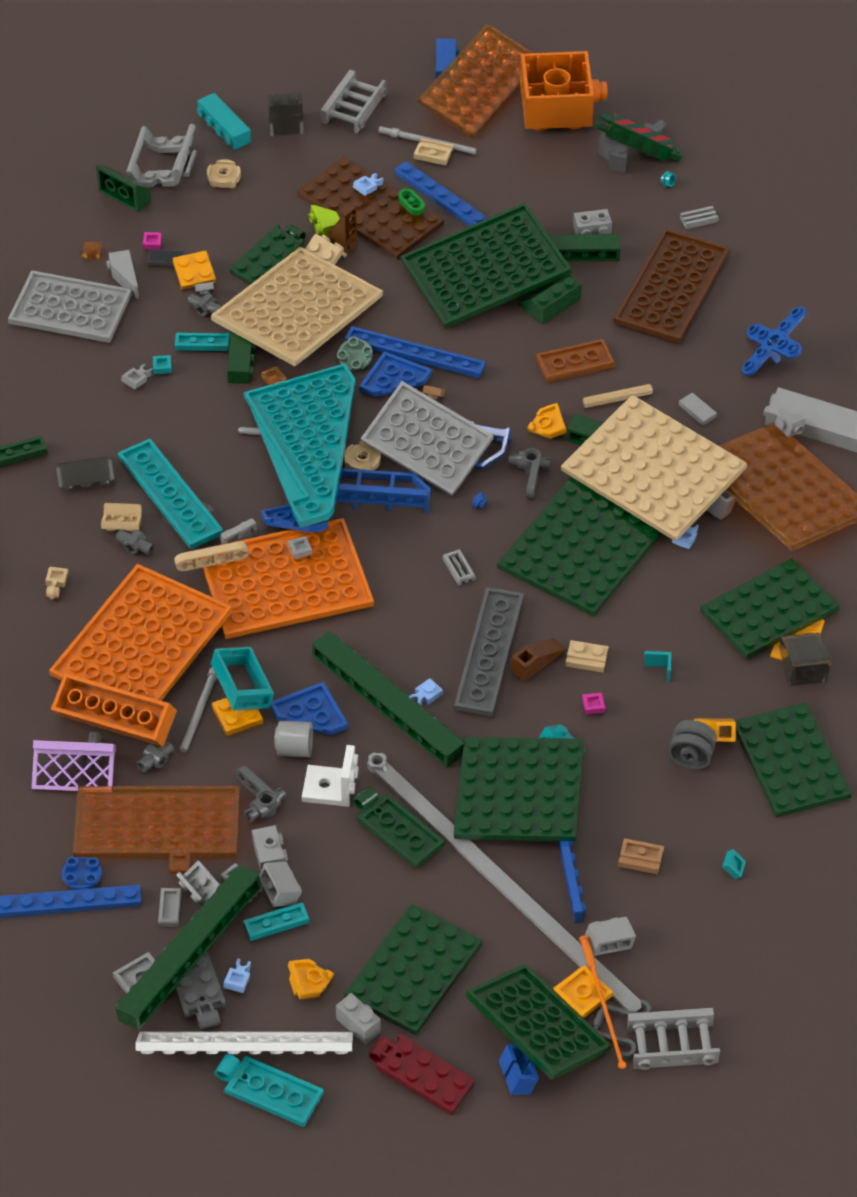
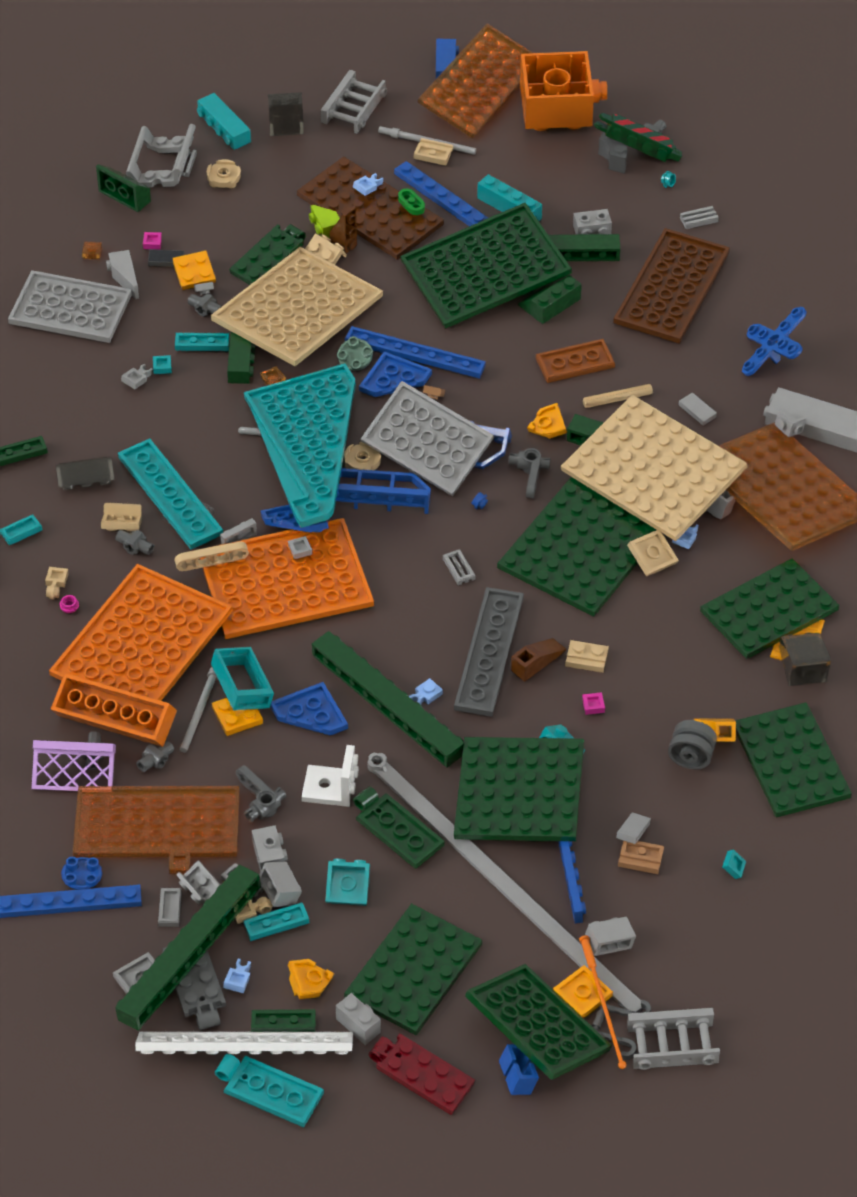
(21, 529): none -> teal plate
(69, 604): none -> dark pink plate
(262, 905): none -> tan plate
(283, 1020): none -> dark green plate
(294, 739): light grey piece -> none
(347, 882): none -> teal plate
(504, 196): none -> teal brick
(633, 828): none -> light grey tile
(652, 552): none -> tan plate
(658, 659): teal bracket -> none

